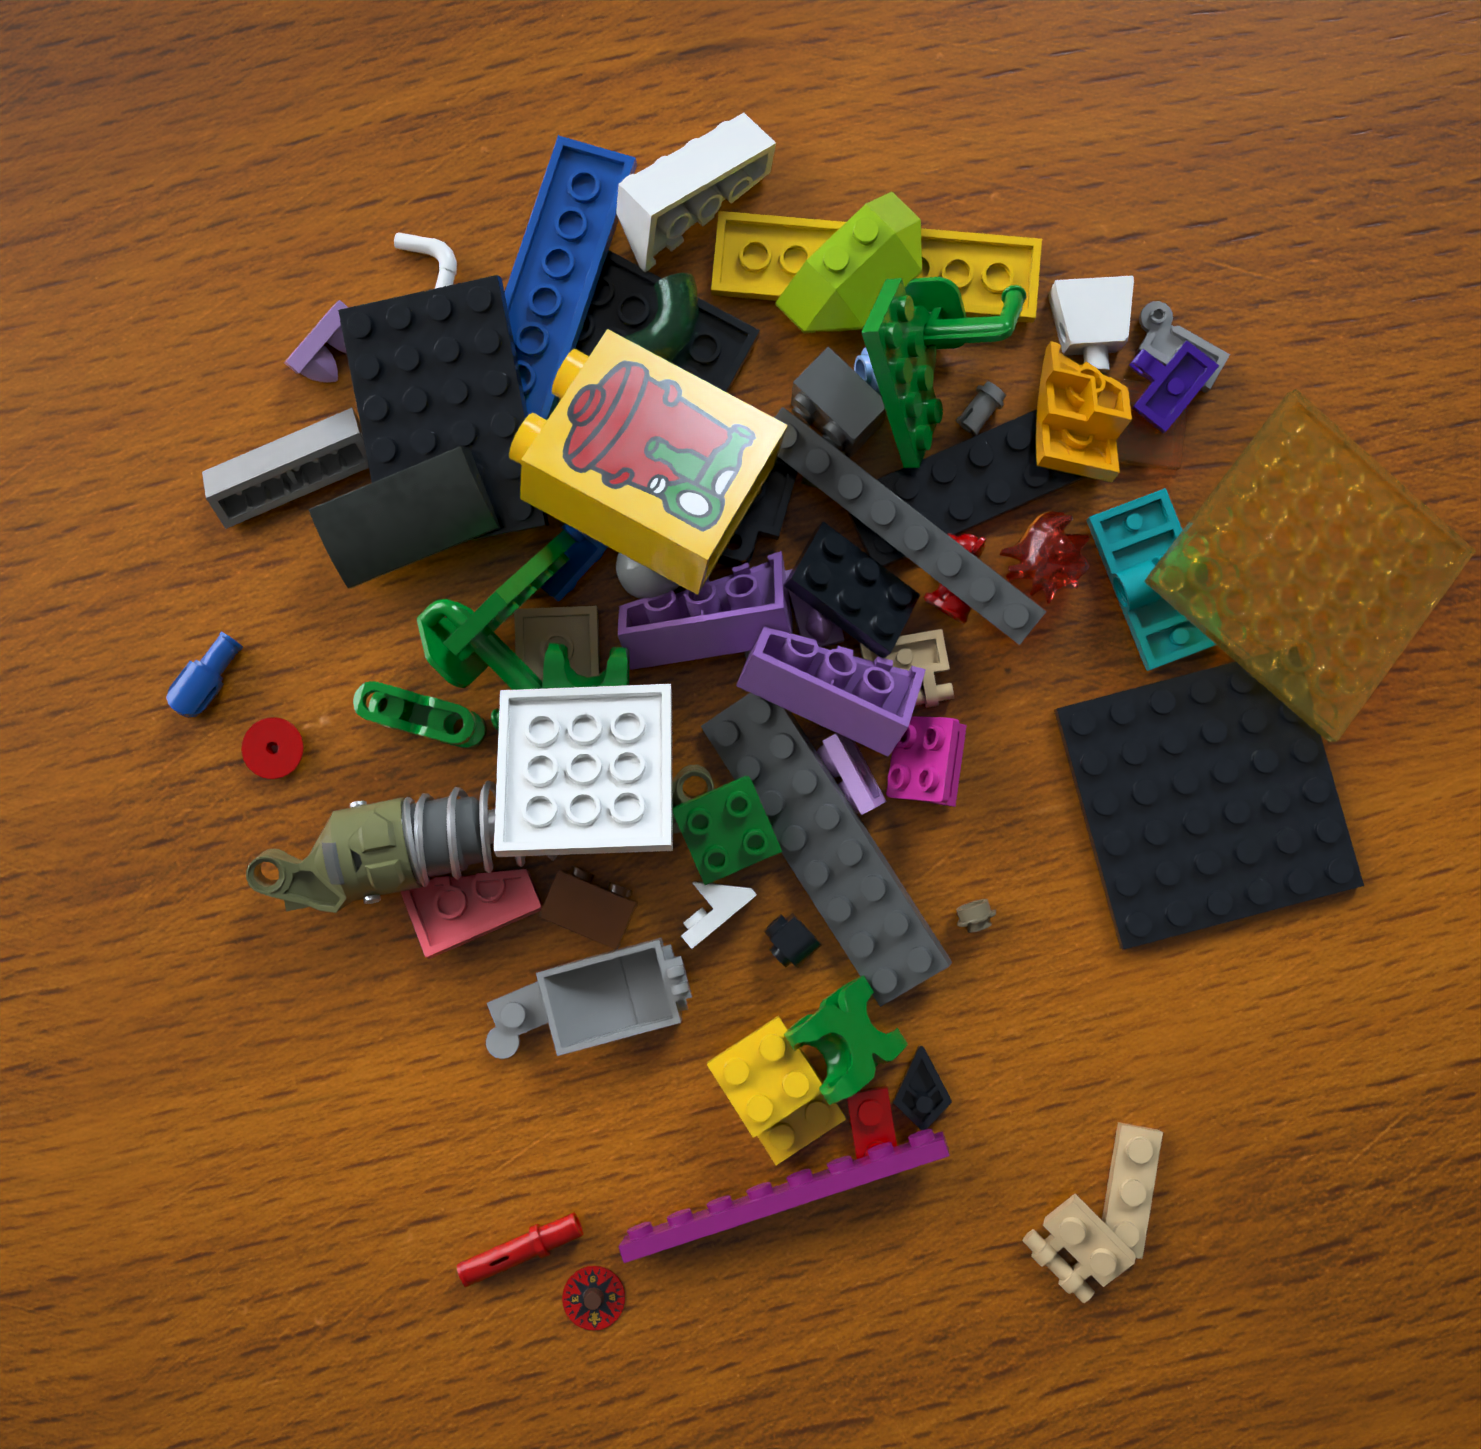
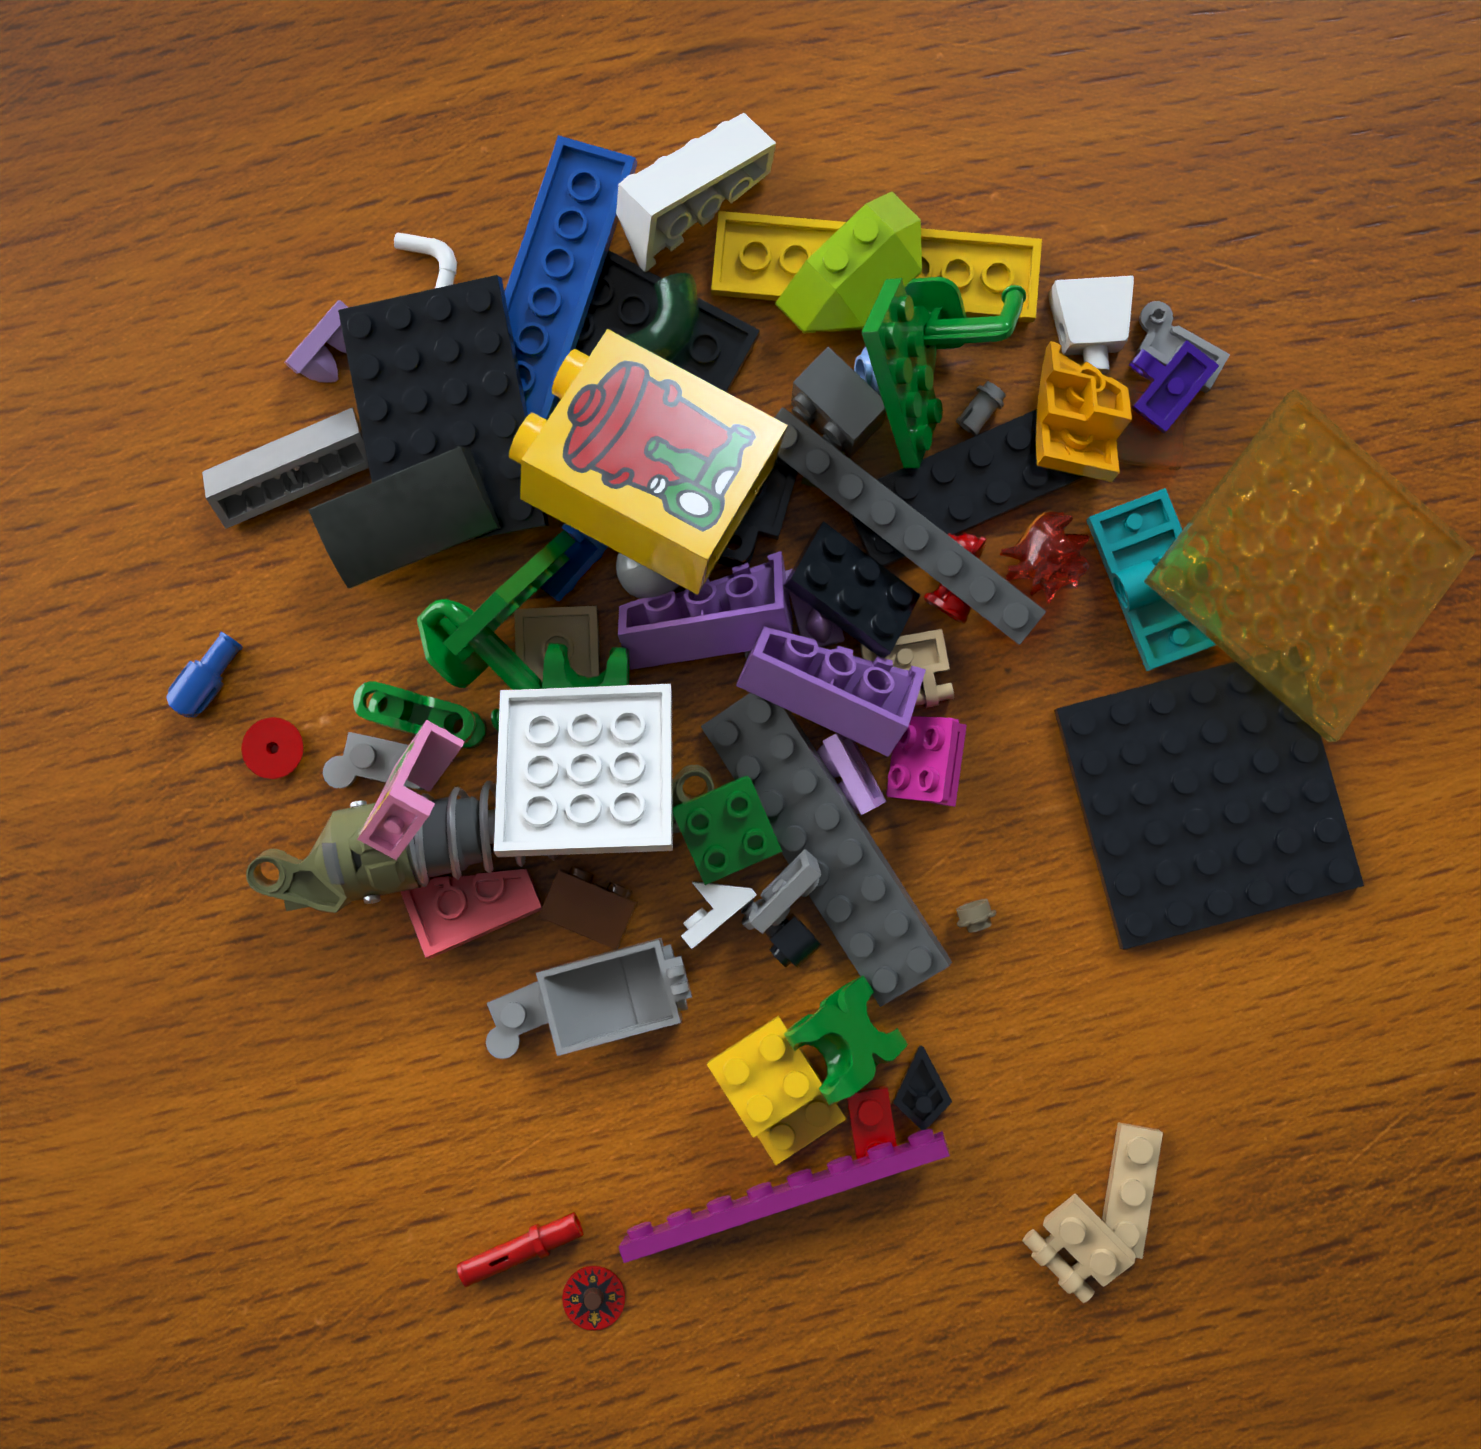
(365, 758): none -> light grey hinge
(400, 810): none -> bright pink panel
(794, 881): none -> light grey hinge

